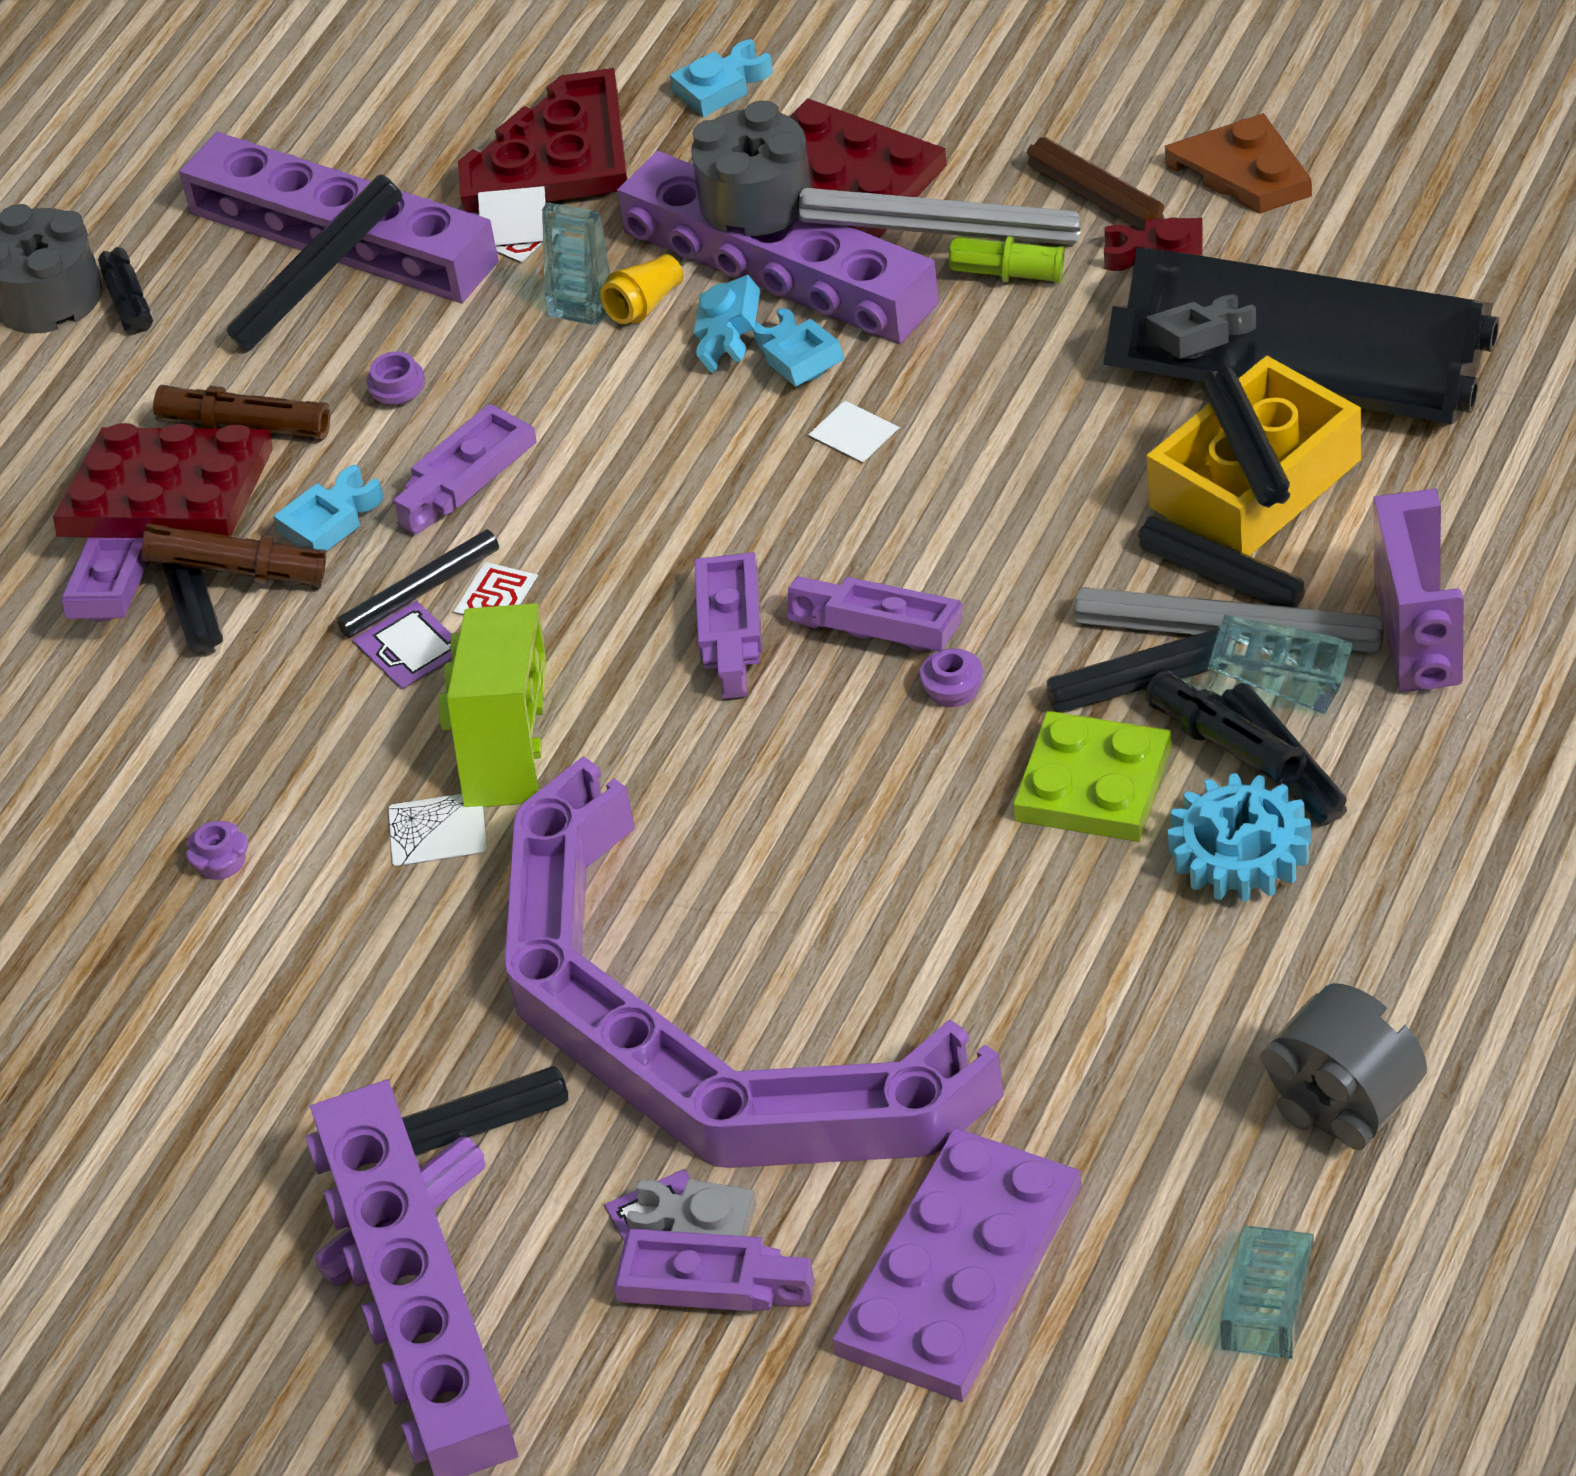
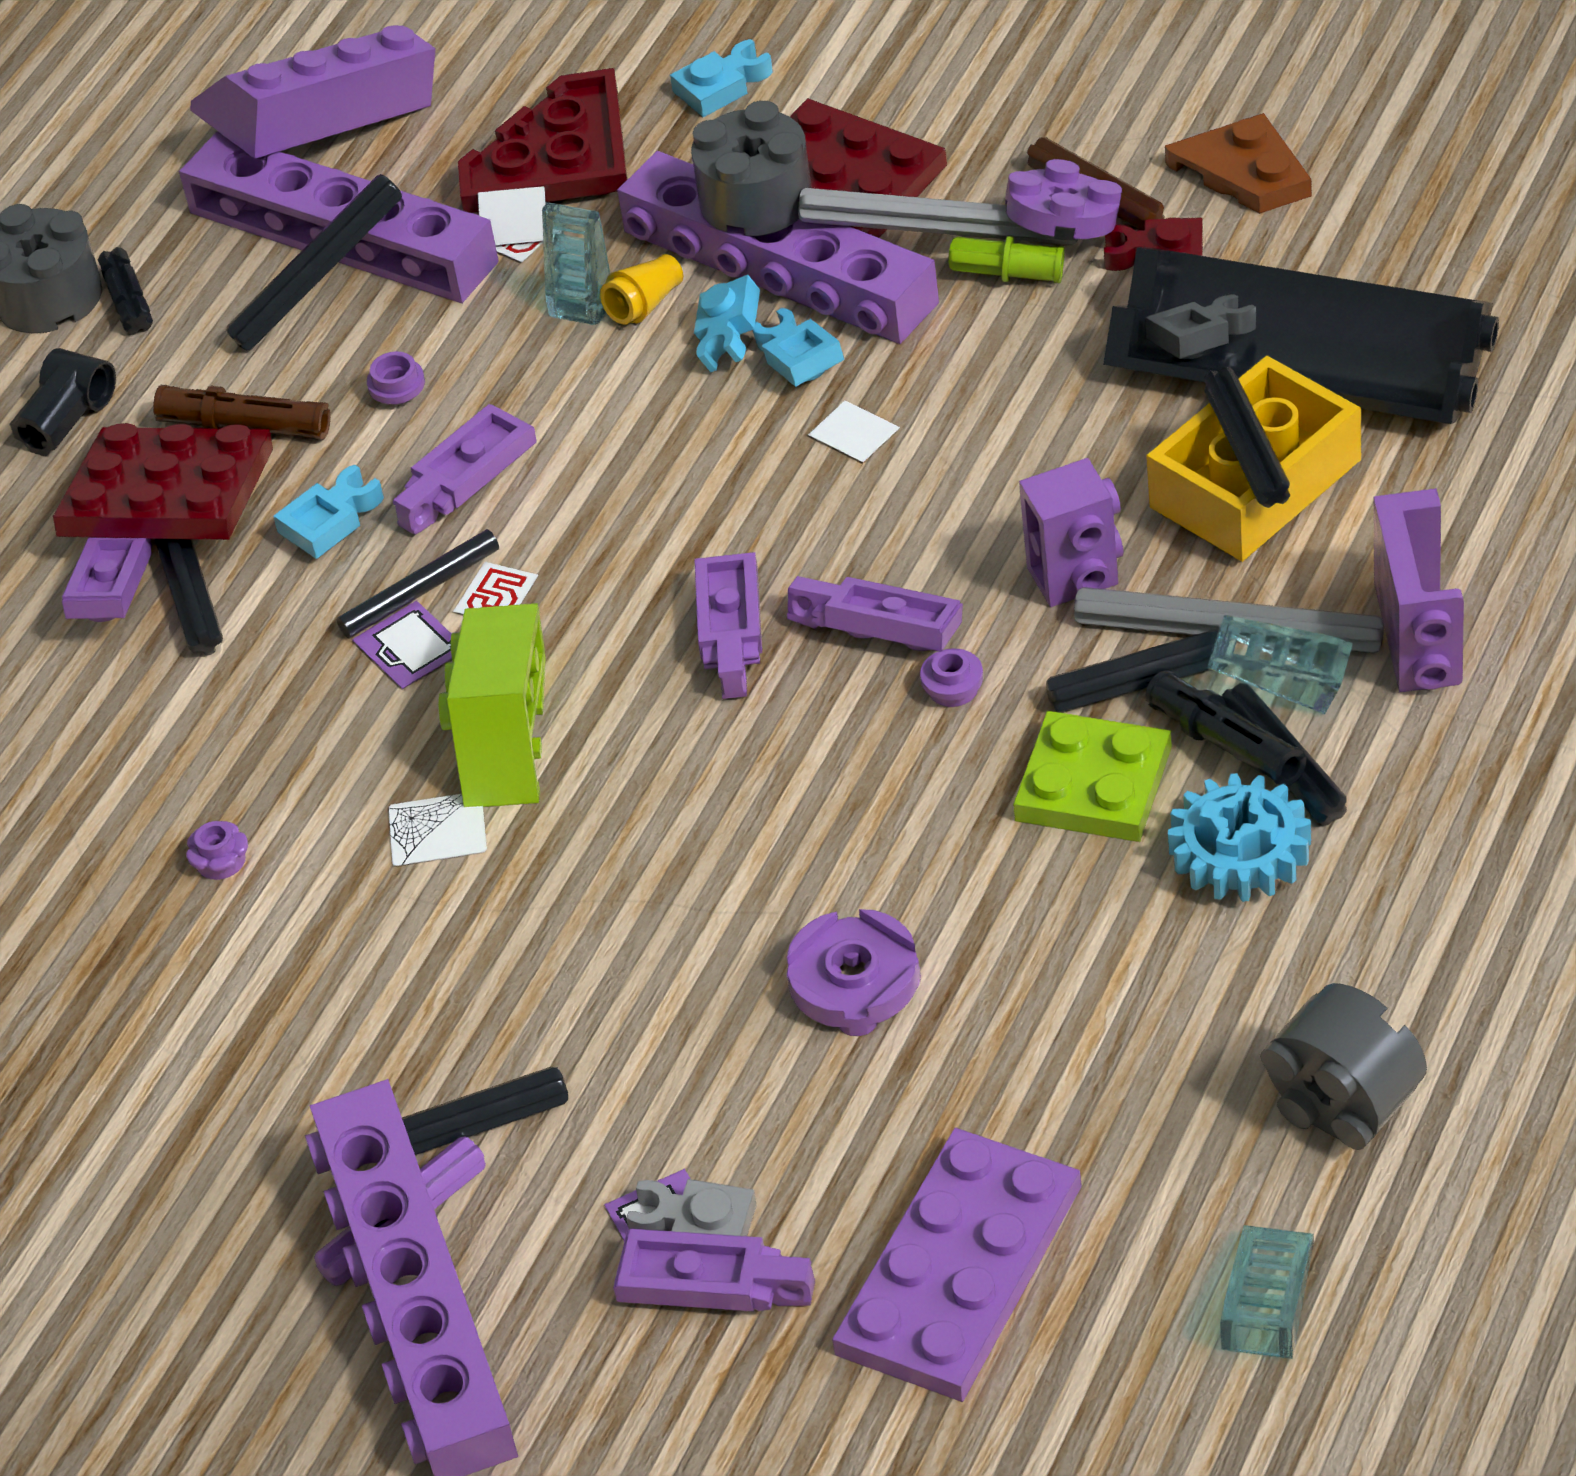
(66, 390): none -> black piece
(234, 555): reddish brown pin -> none
(321, 91): none -> medium lavender slope
(665, 1073): medium lavender piece -> none
(856, 1000): none -> medium lavender plate
(1062, 199): none -> medium lavender plate
(1070, 530): none -> medium lavender brick
(1221, 563): black axle -> none

